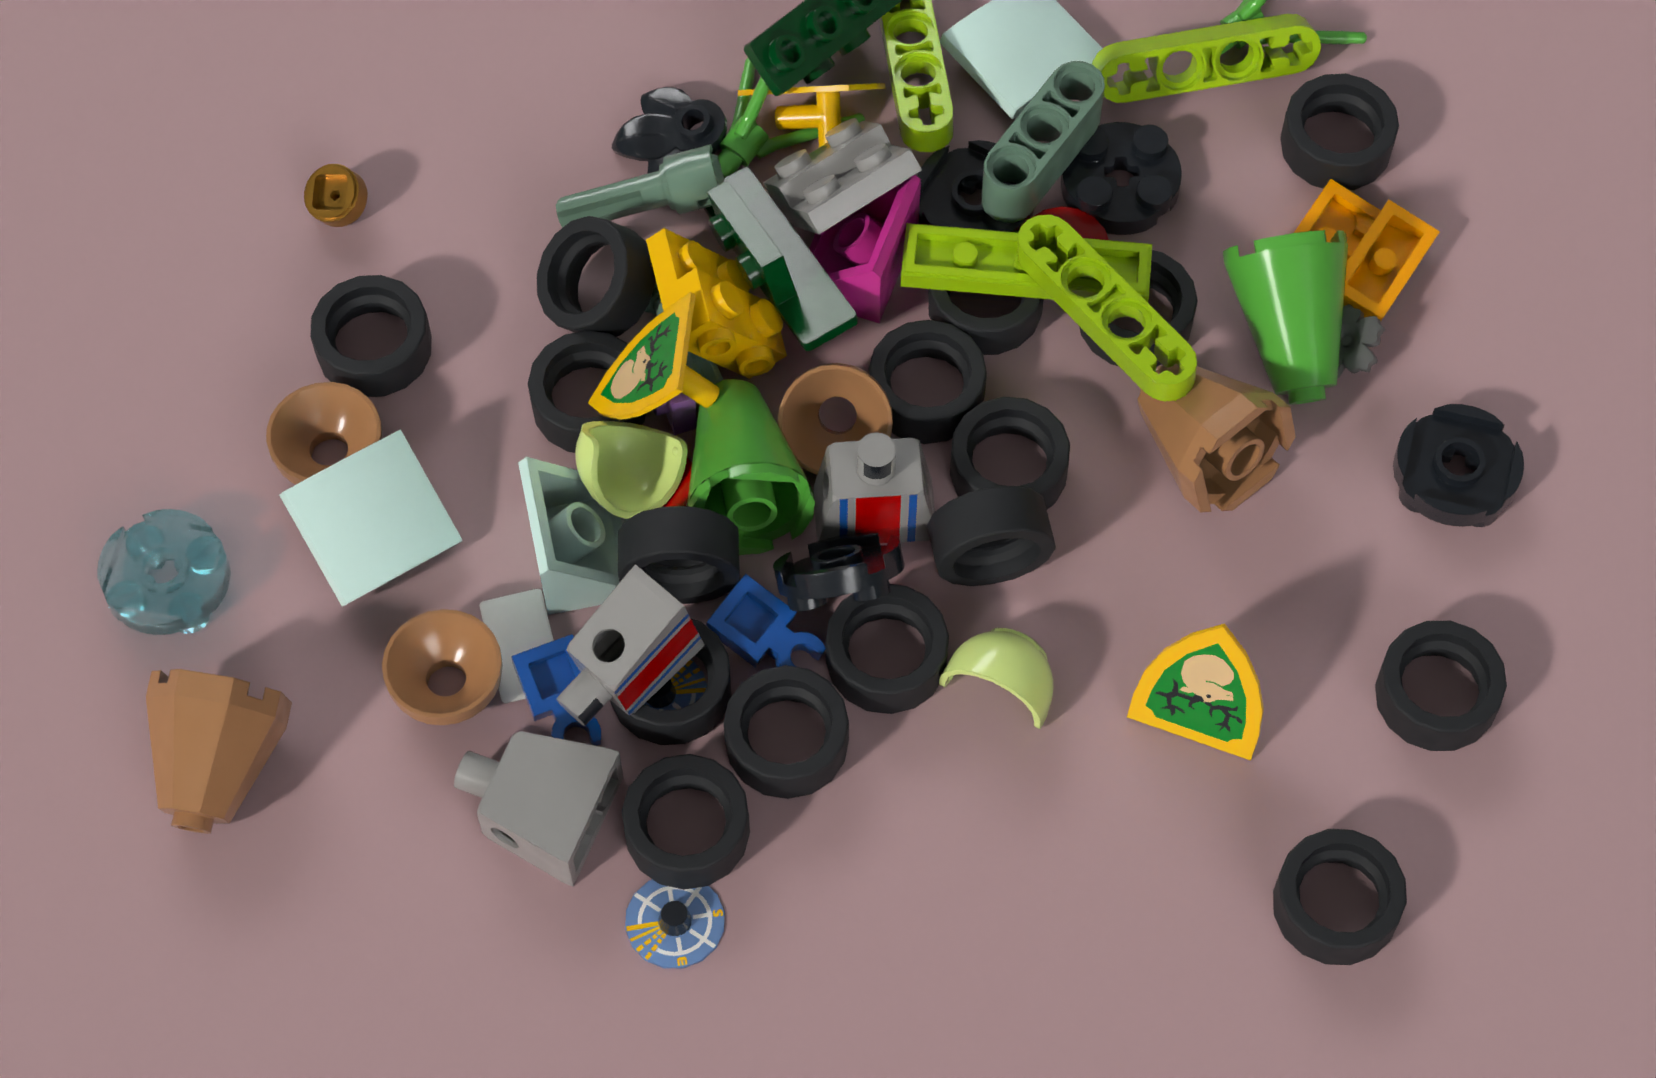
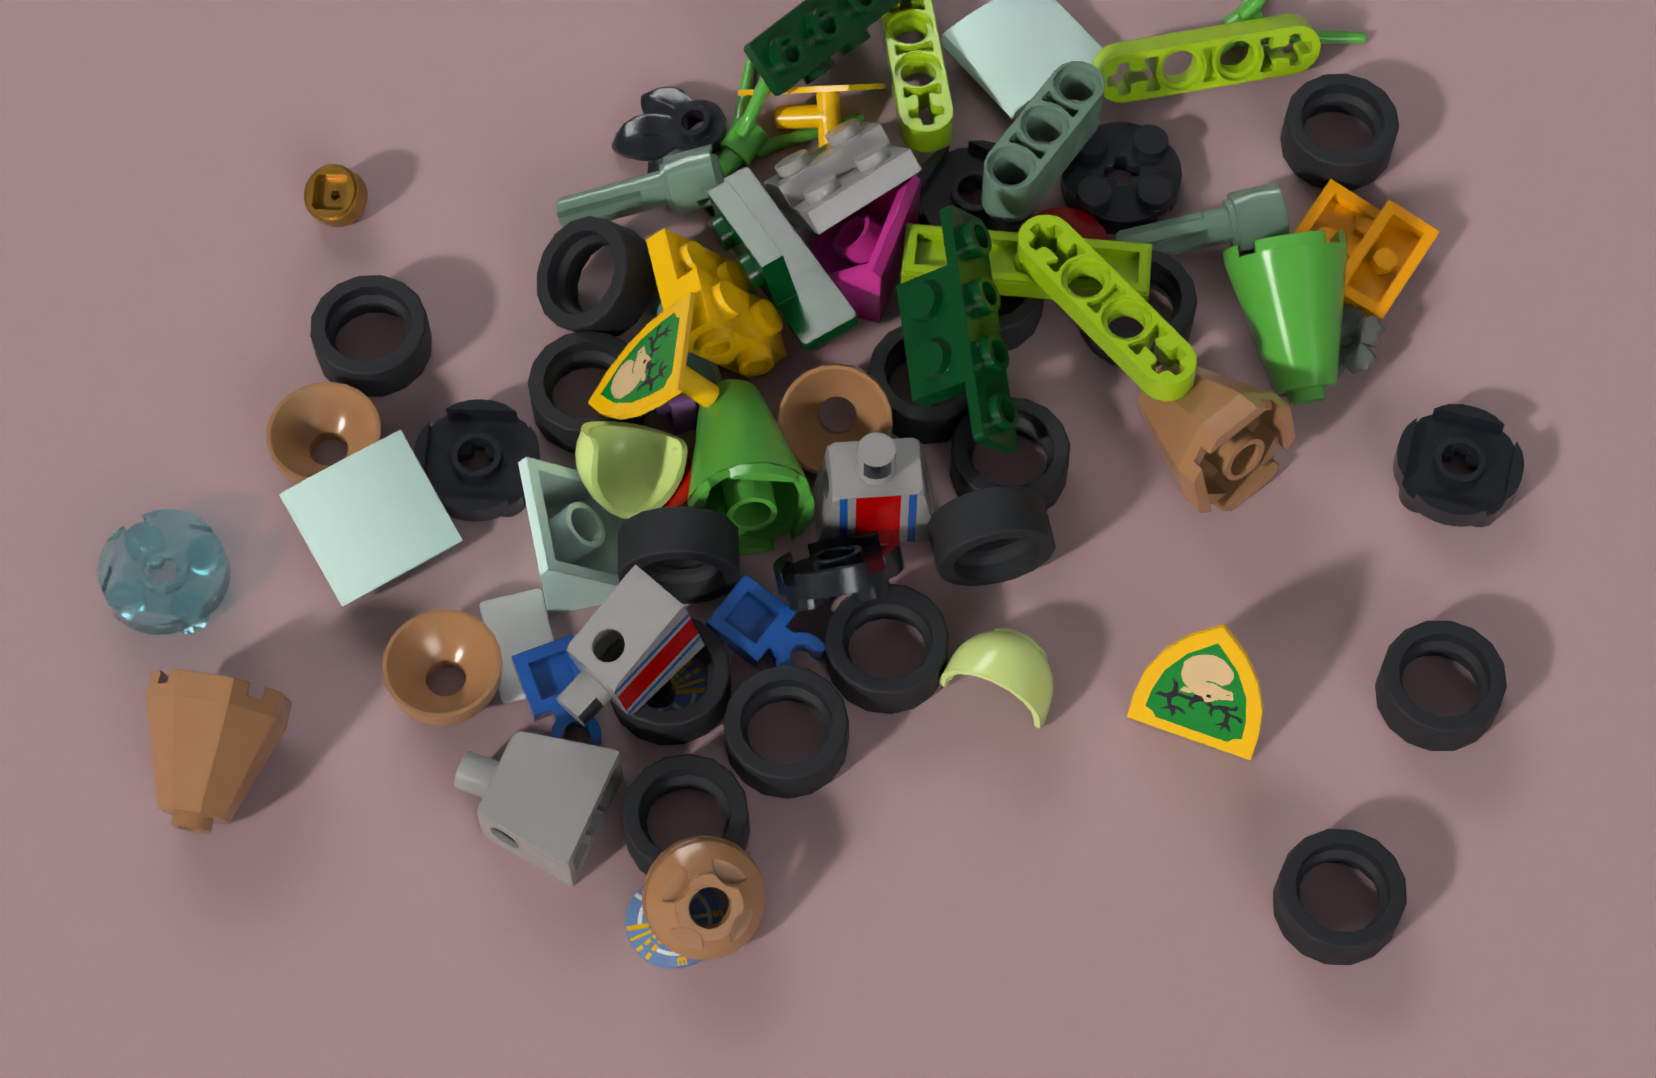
(453, 438): none -> black plate
(686, 870): none -> medium nougat piece
(956, 333): none -> dark green bracket
(1243, 218): none -> sand green piece

